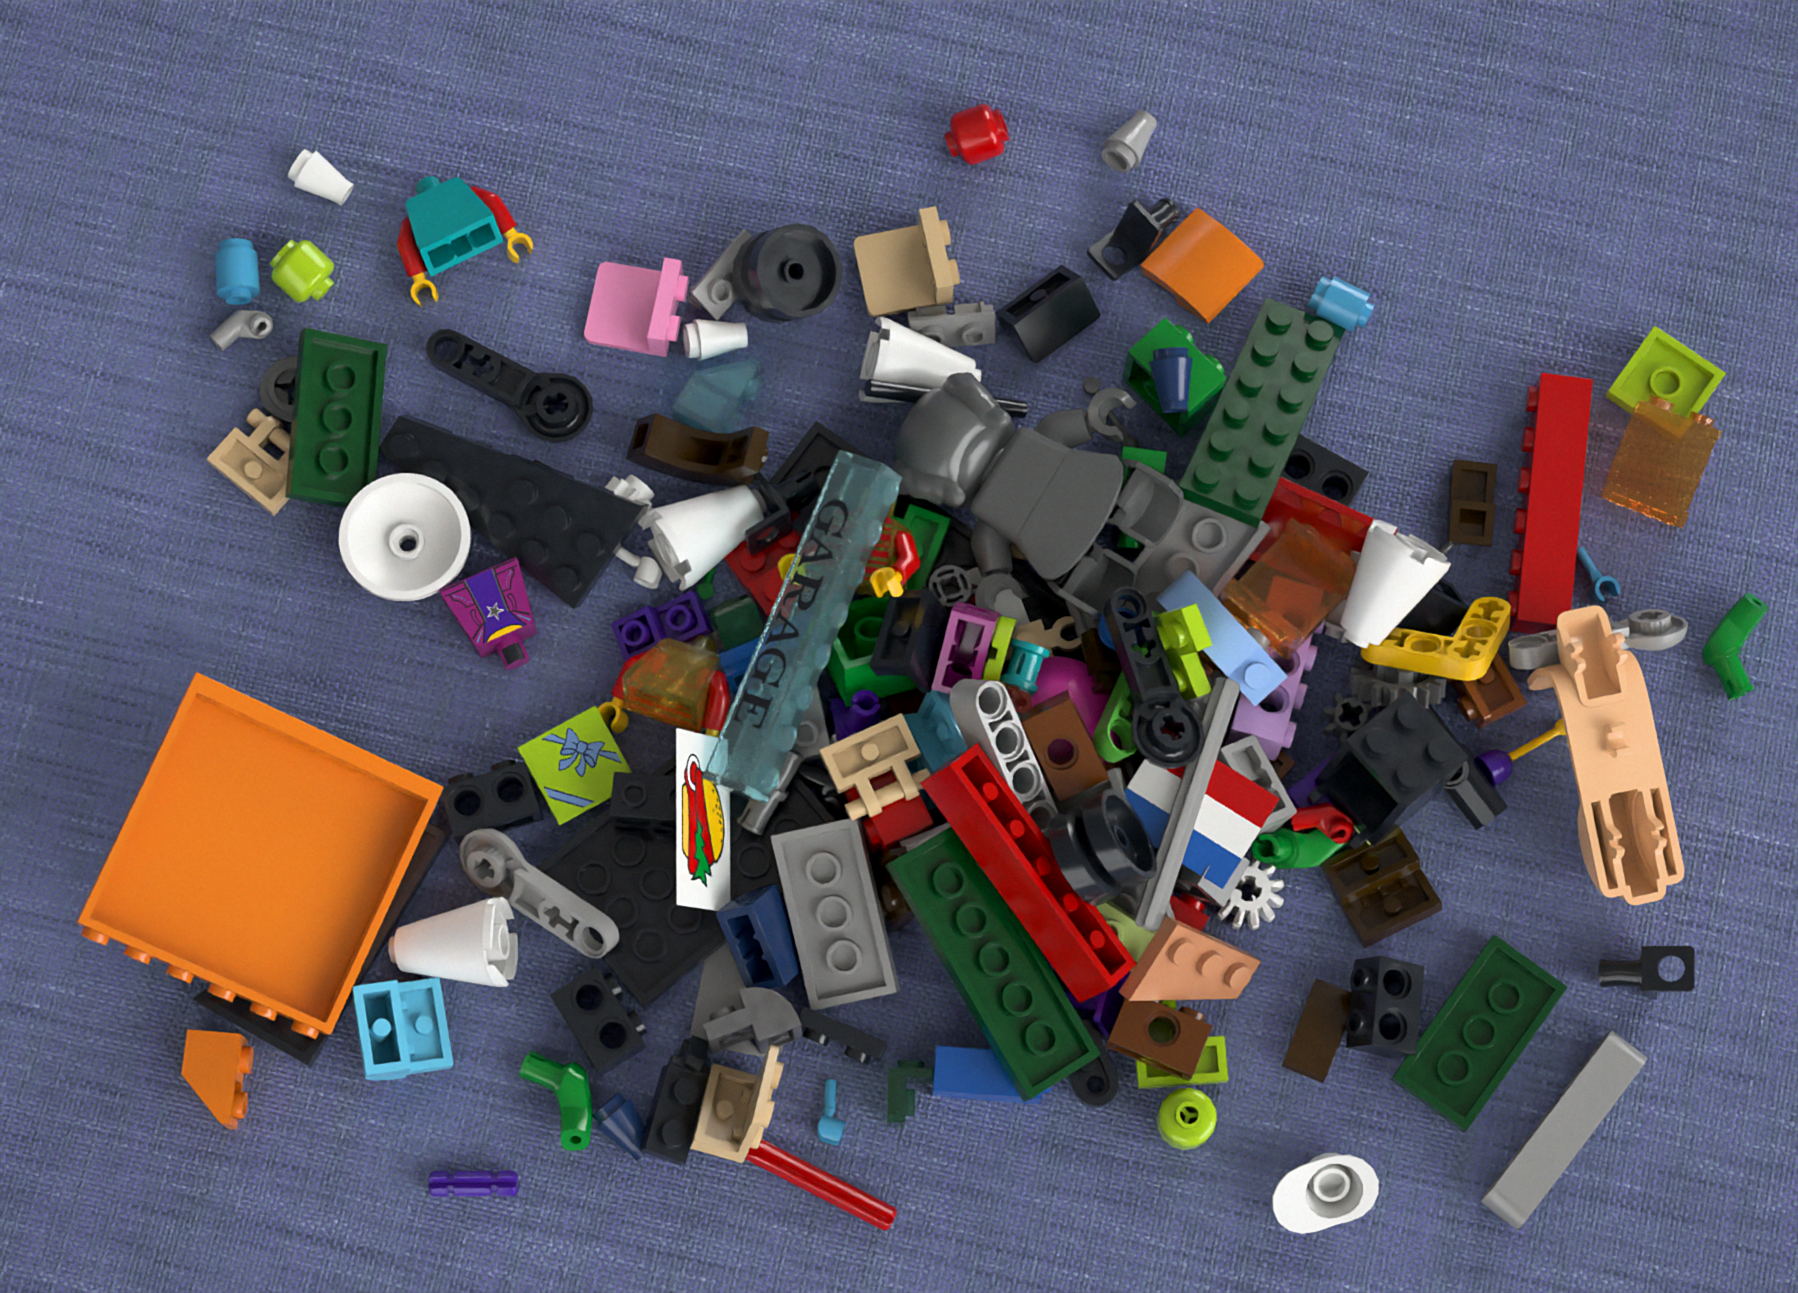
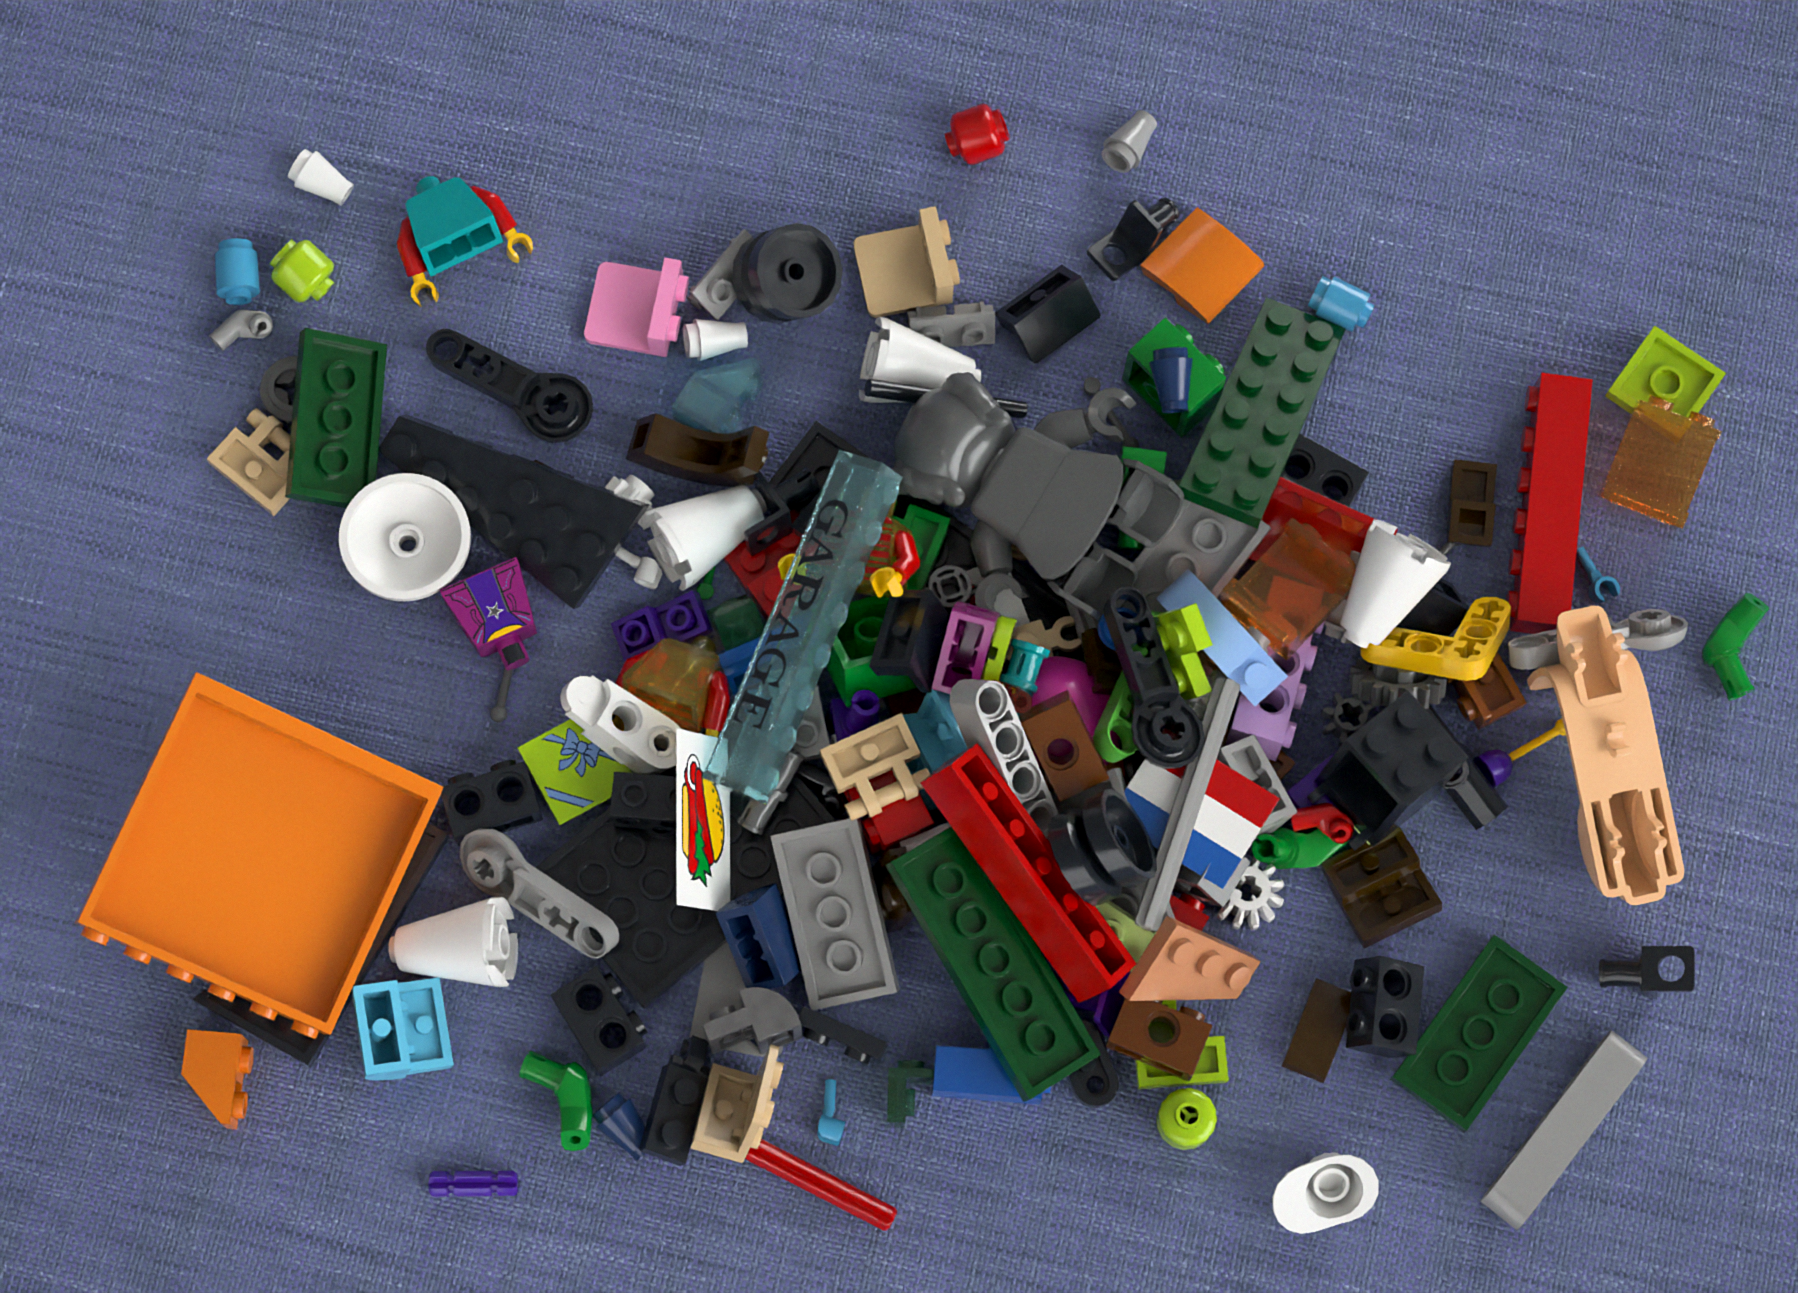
(499, 712): none -> dark grey hinge
(591, 706): none -> white piece

